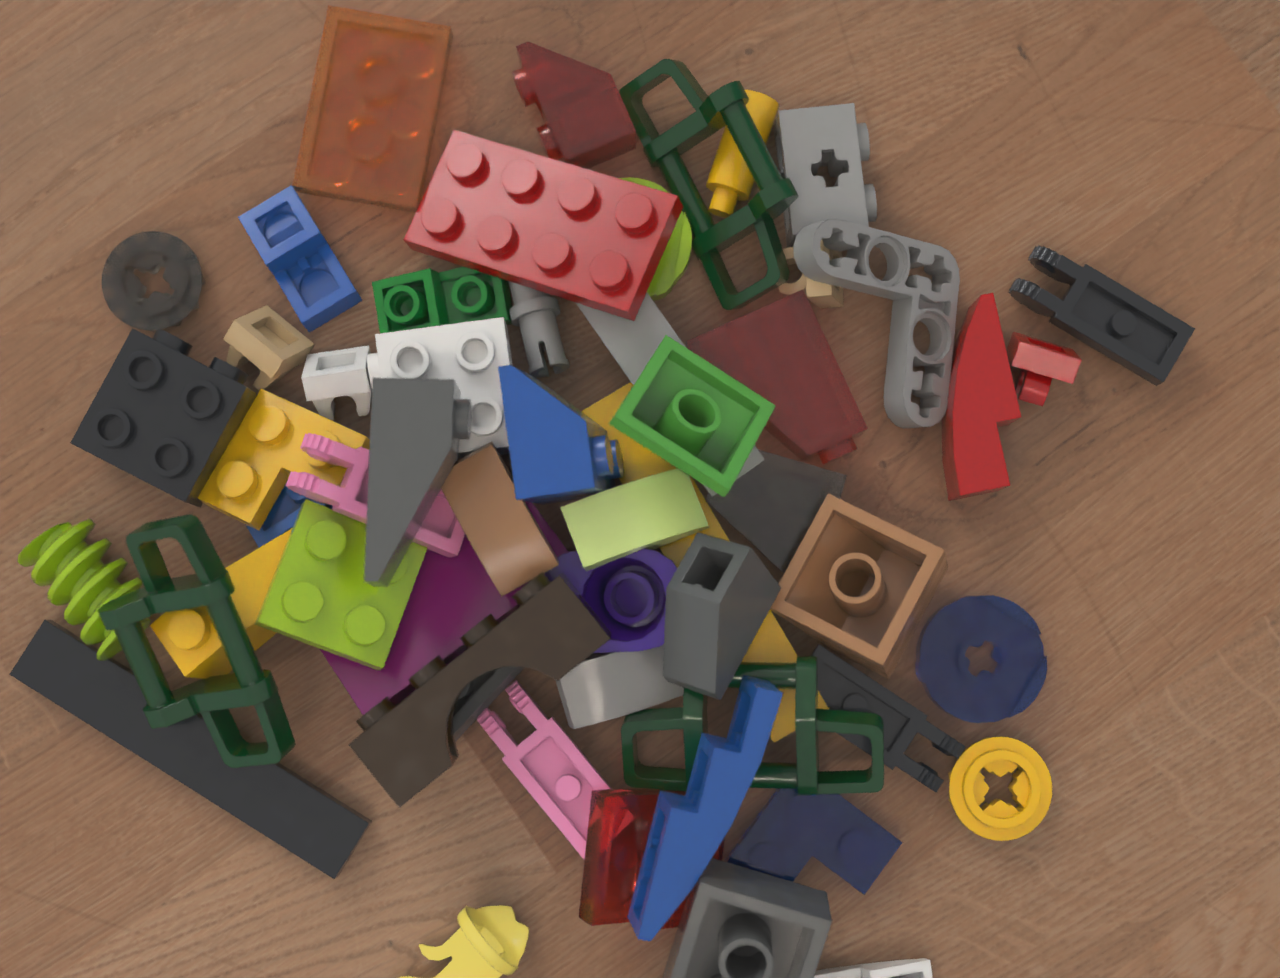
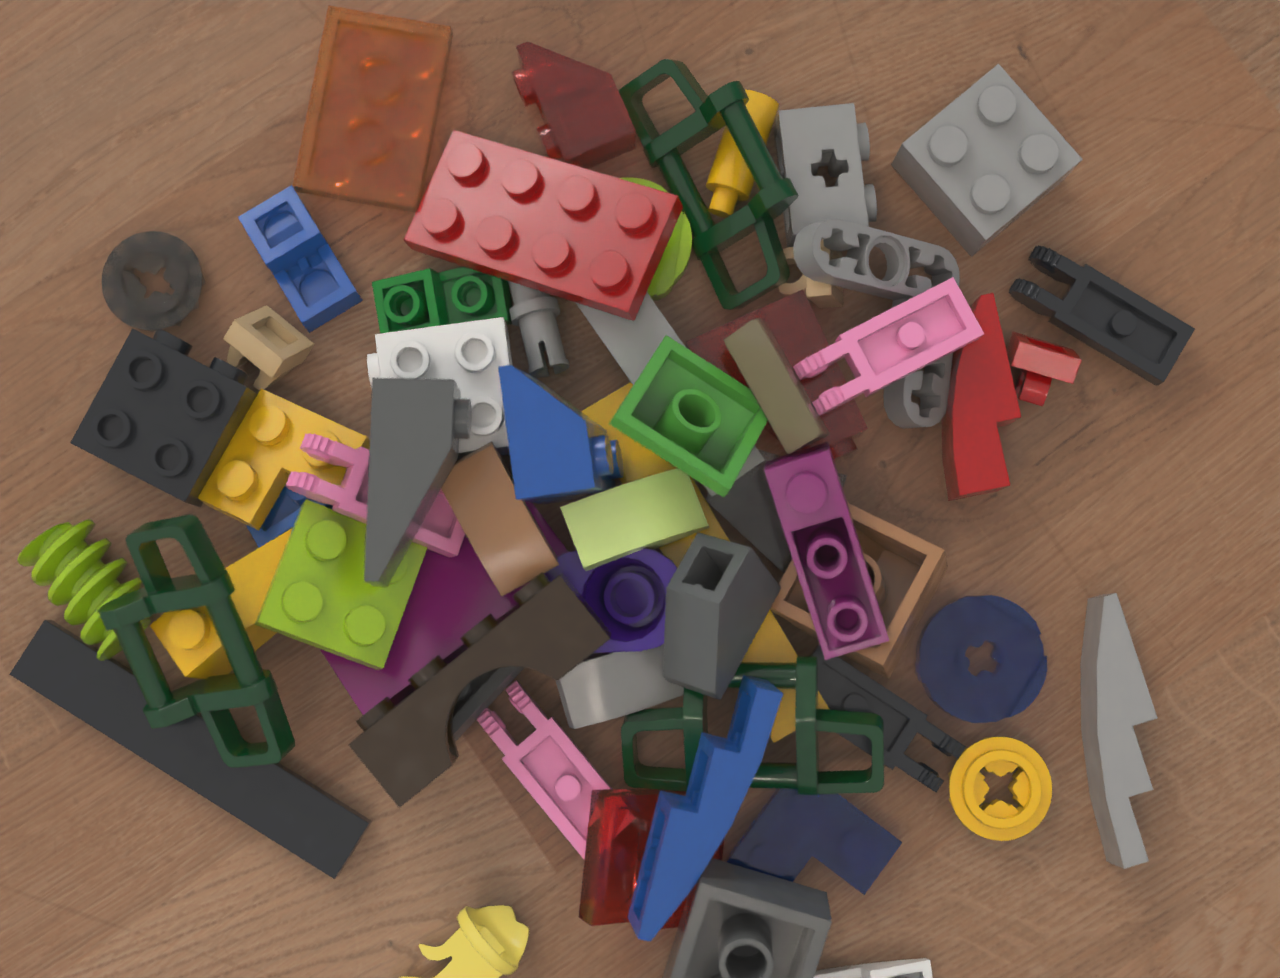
(337, 375): white tile -> none
(775, 386): none -> dark tan slope
(826, 550): none -> magenta slope
(895, 344): none -> bright pink hinge
(985, 160): none -> light grey brick
(1111, 704): none -> light grey slope

